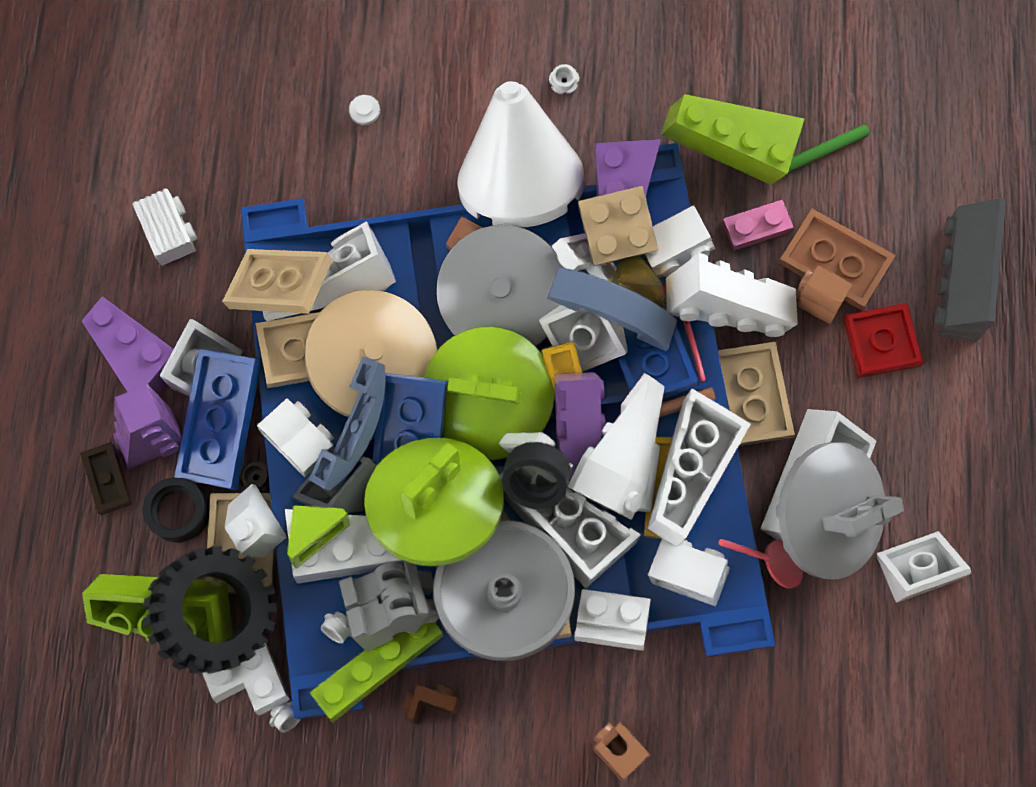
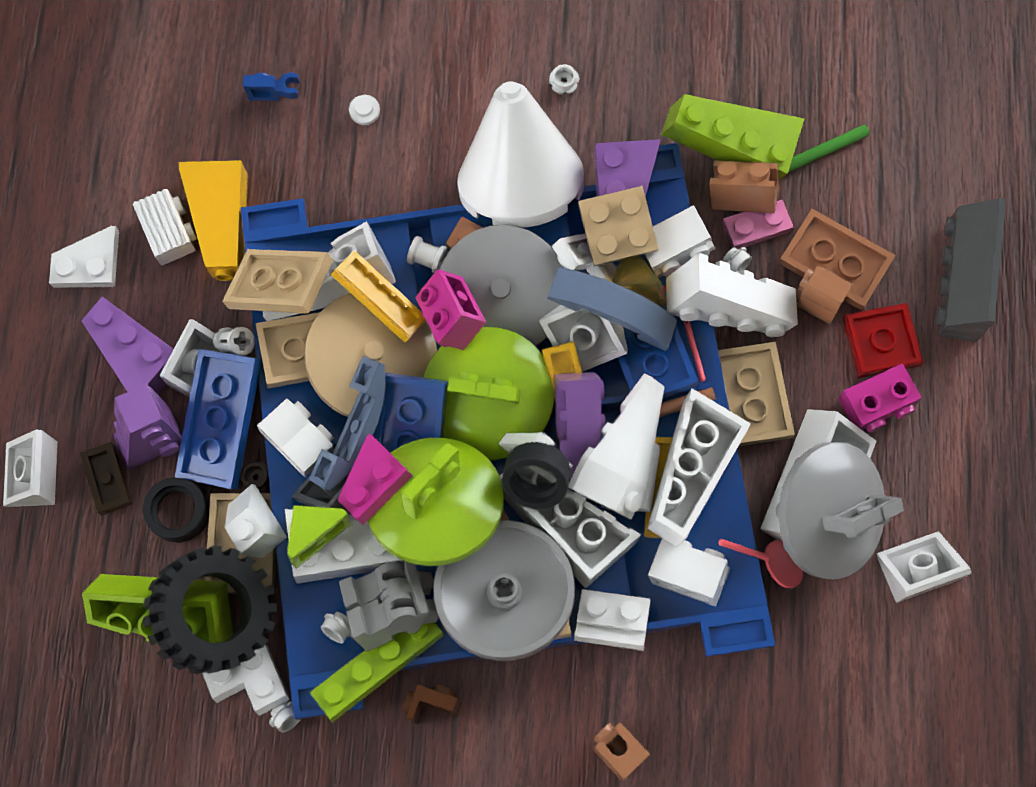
(30, 470): none -> white slope
(87, 262): none -> white wing
(215, 201): none -> yellow slope
(233, 339): none -> white bush
(266, 88): none -> blue plate
(372, 480): none -> dark pink wing
(379, 296): none -> yellow plate
(426, 254): none -> white bush
(450, 310): none -> dark pink brick
(737, 259): none -> white plate
(744, 186): none -> nougat brick
(880, 399): none -> dark pink brick

